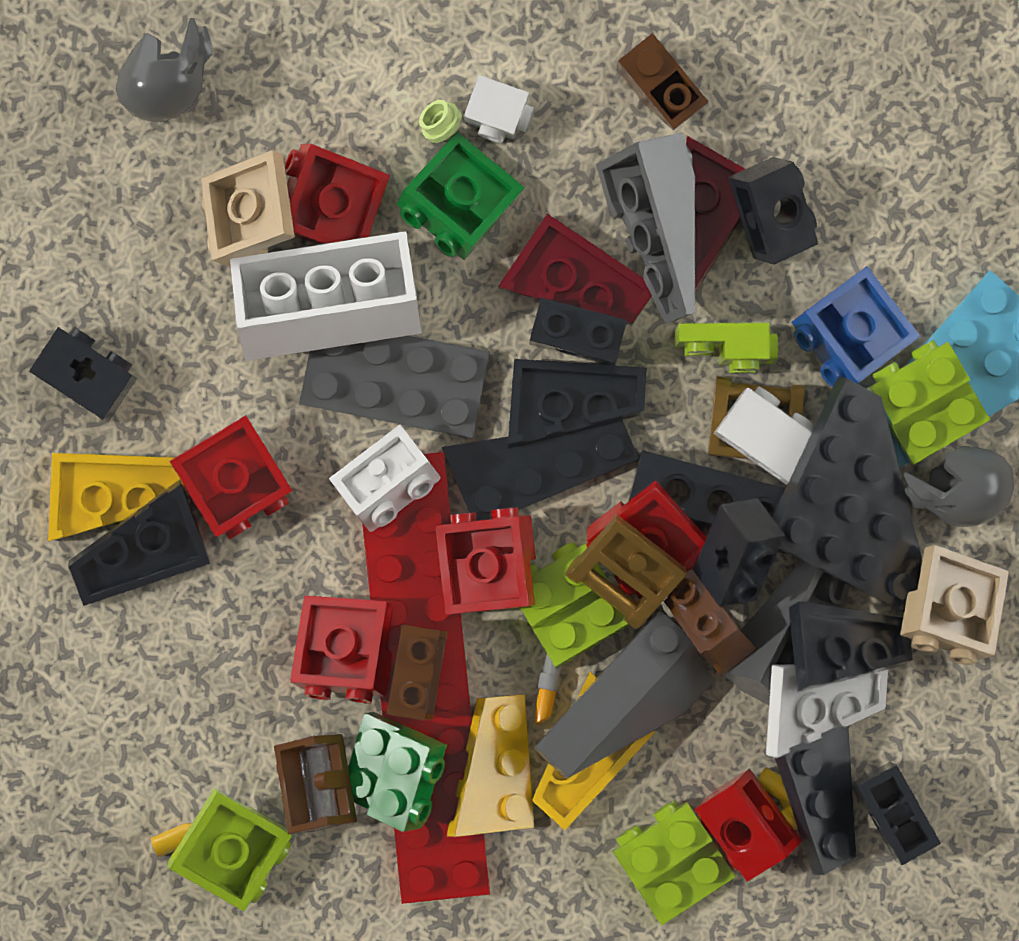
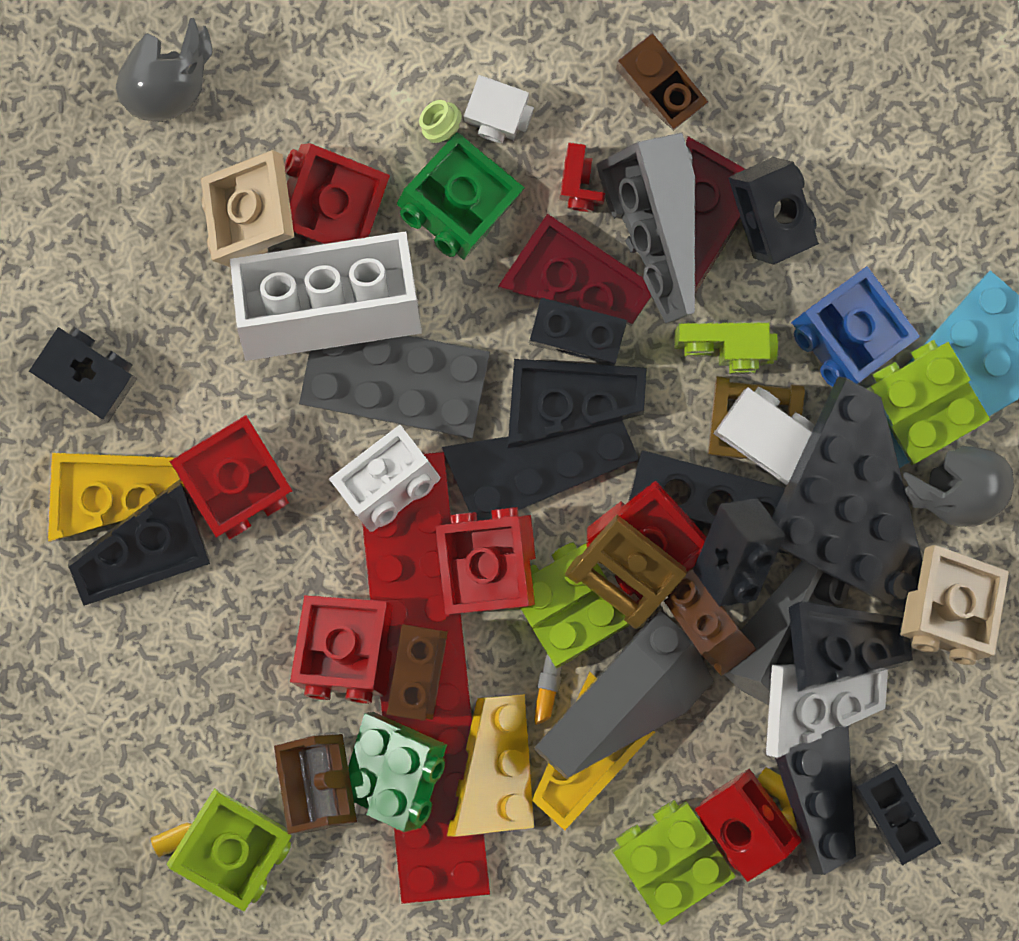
(577, 171): none -> red bracket

